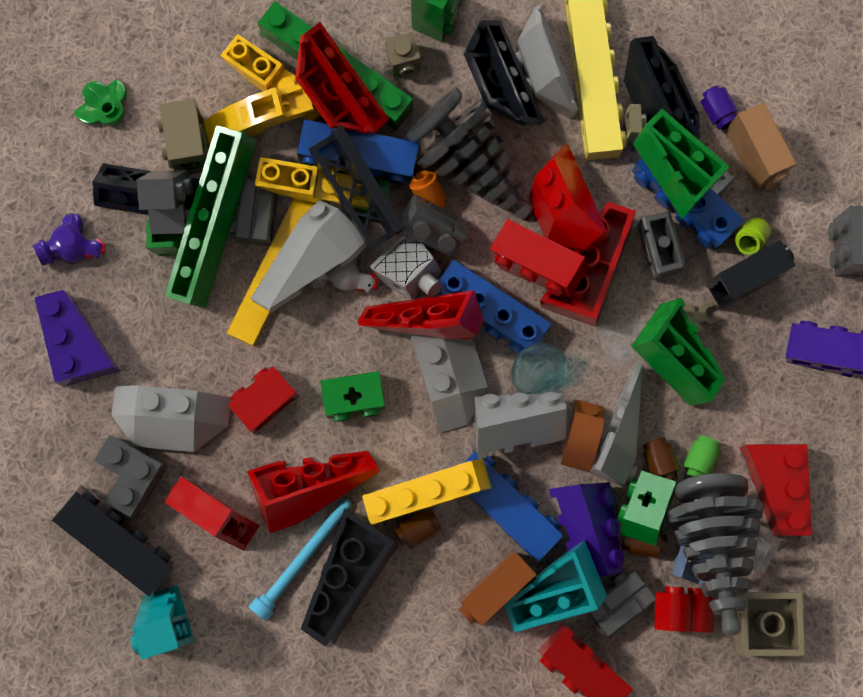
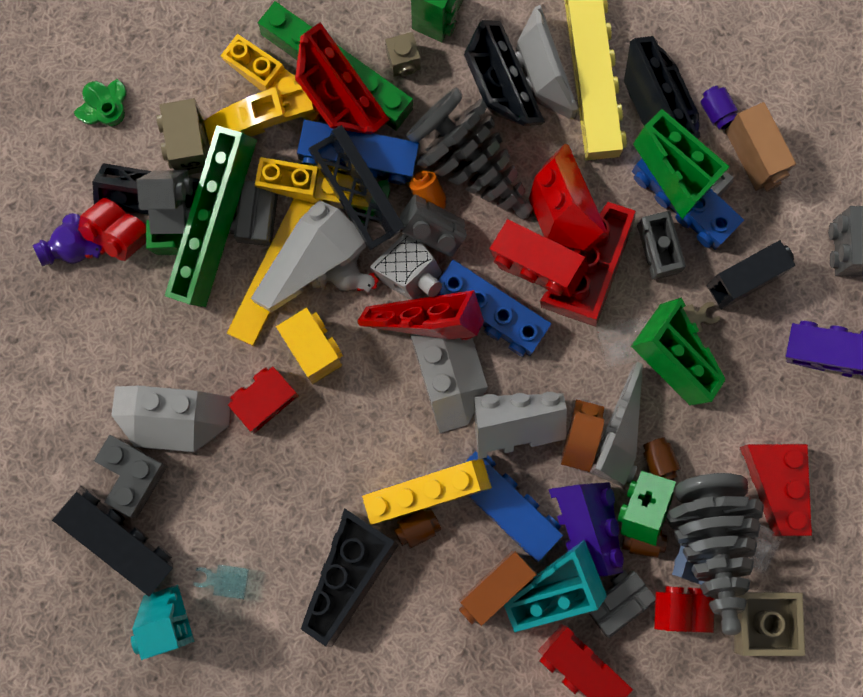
(70, 341): dark purple wedge -> none
(113, 229): none -> red brick
(211, 514): red slope -> none
(227, 582): none -> clear light blue plate
(266, 603): medium azure piece -> none
(297, 492): red wedge -> none
(309, 346): none -> yellow brick
(337, 389): green brick -> none
(539, 369): clear light blue tile -> none
(633, 122): dark tan plate -> none
(702, 456): bright green brick -> none
(753, 236): lime brick -> none

